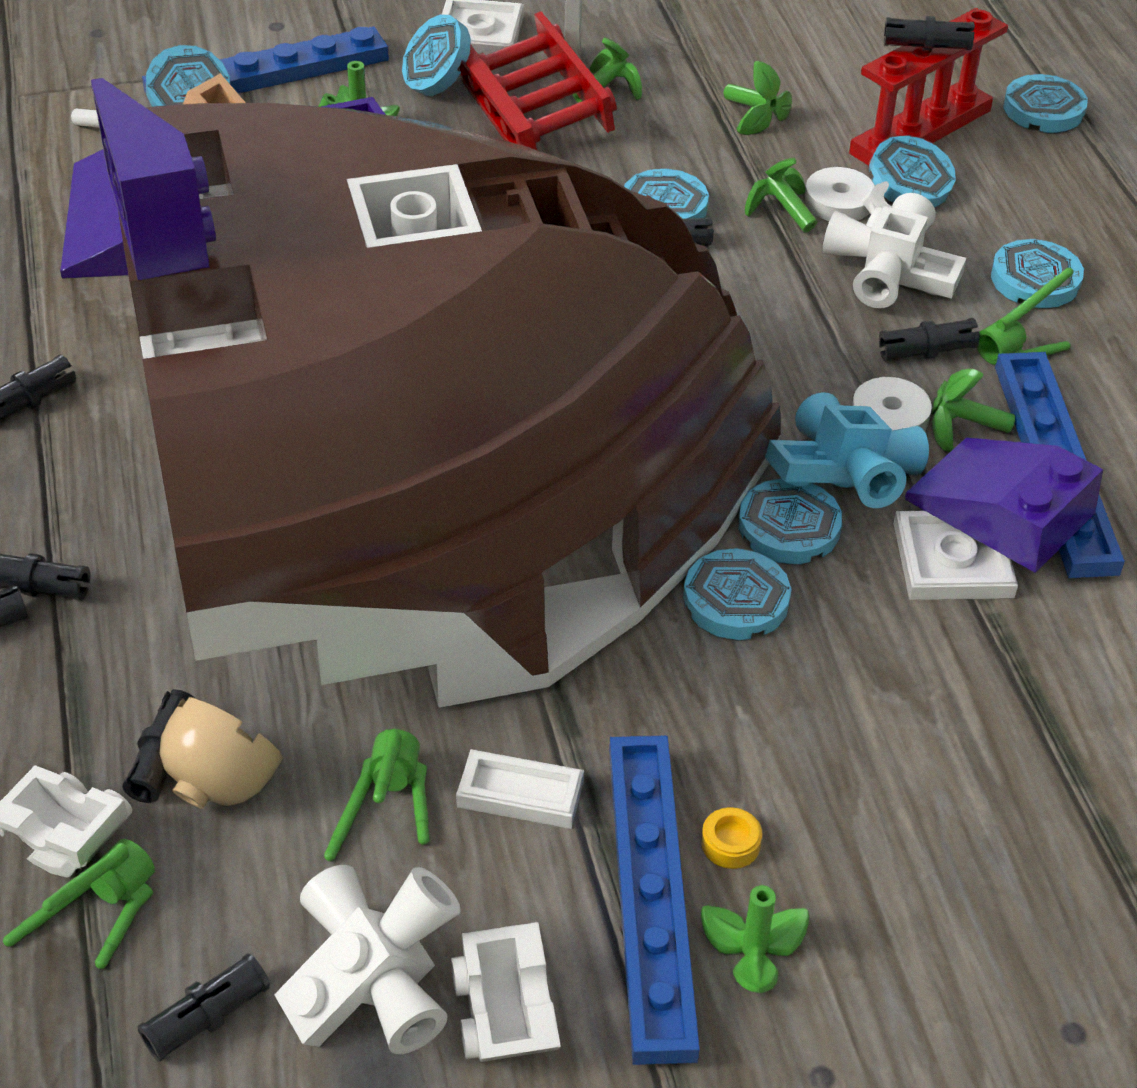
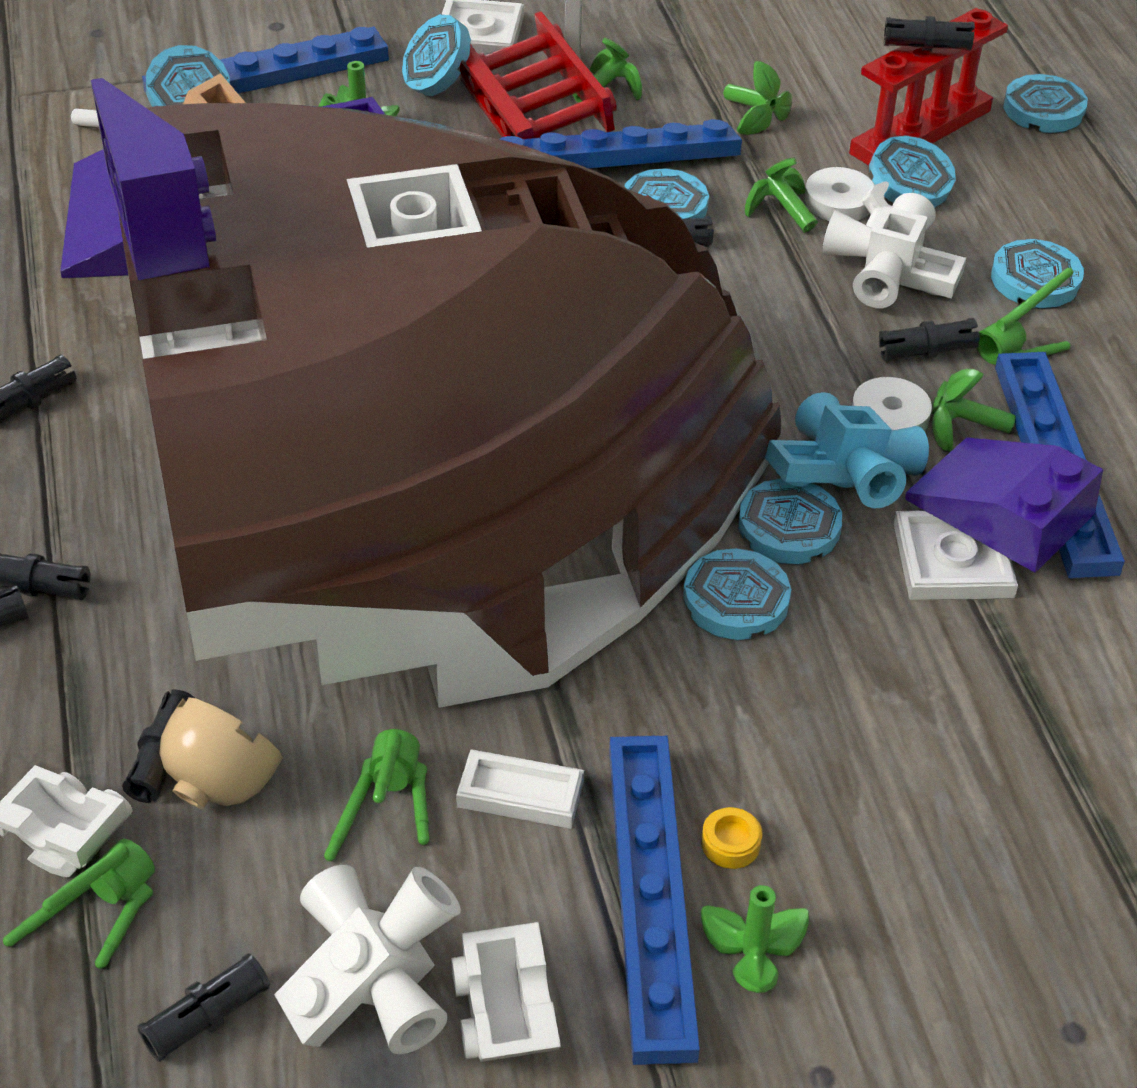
(639, 145): none -> blue plate

